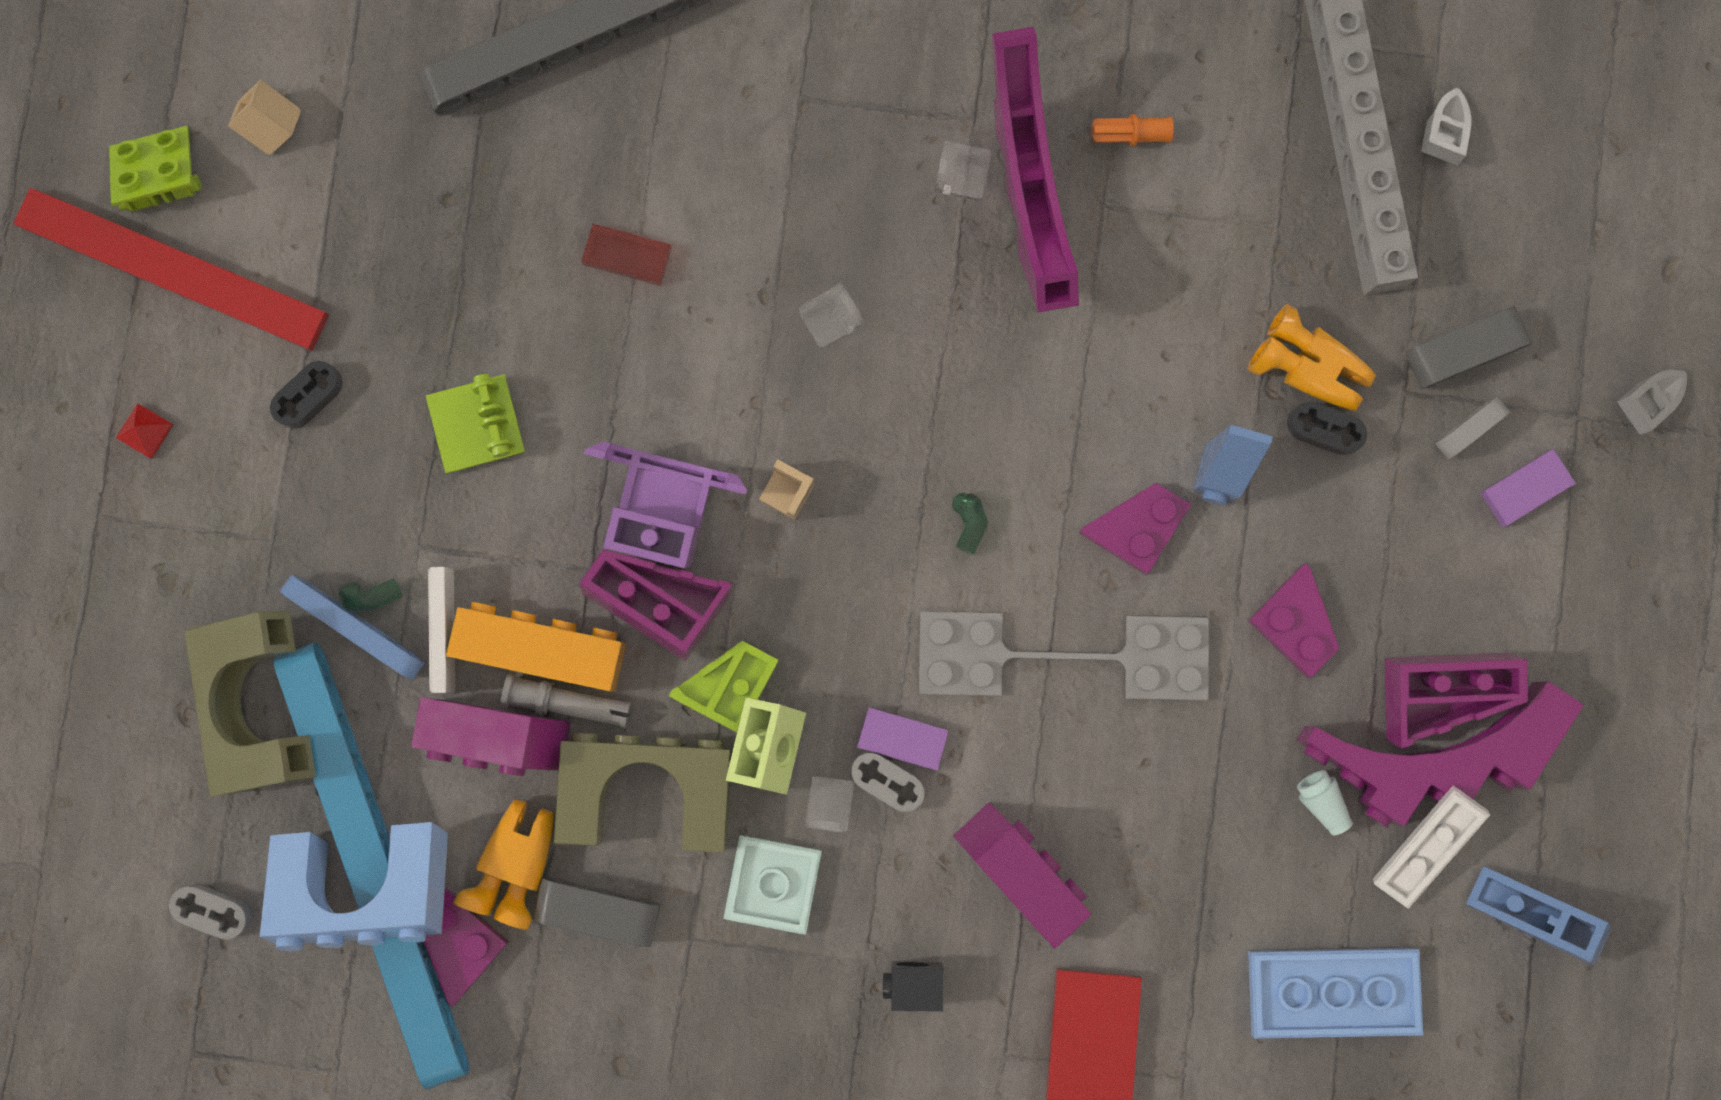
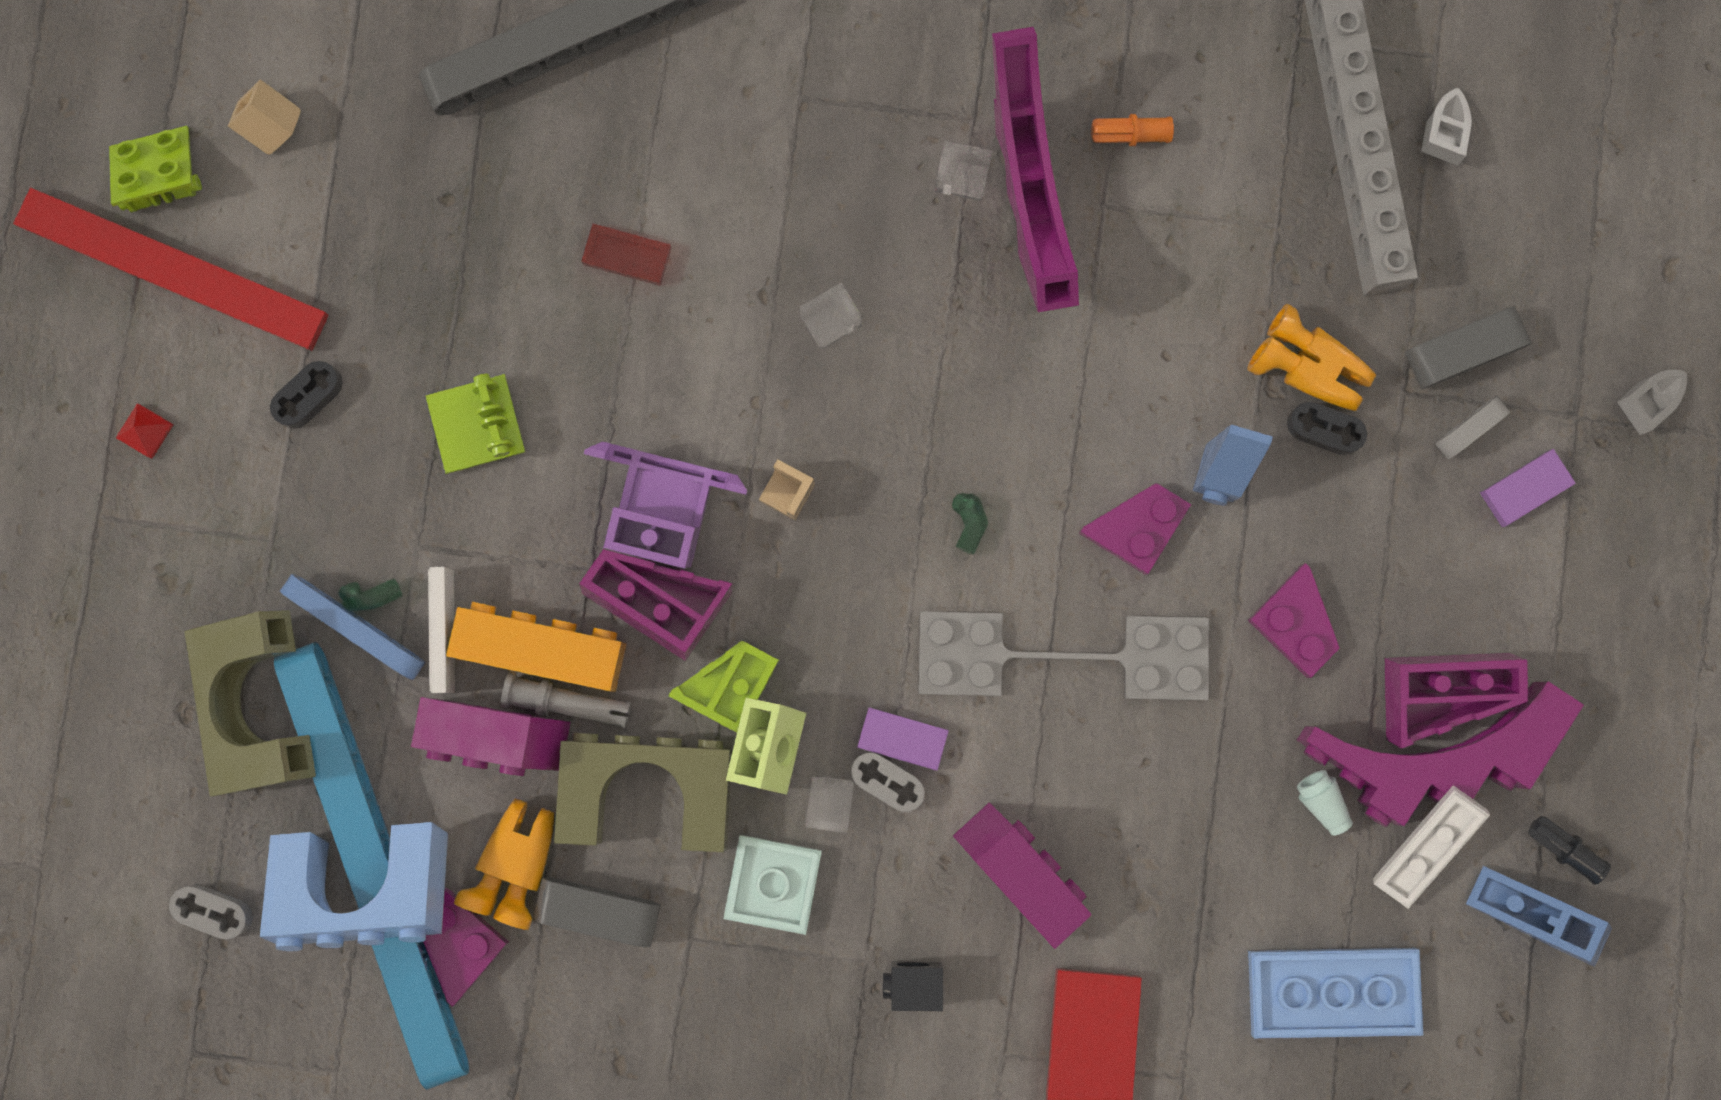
(1569, 849): none -> black axle

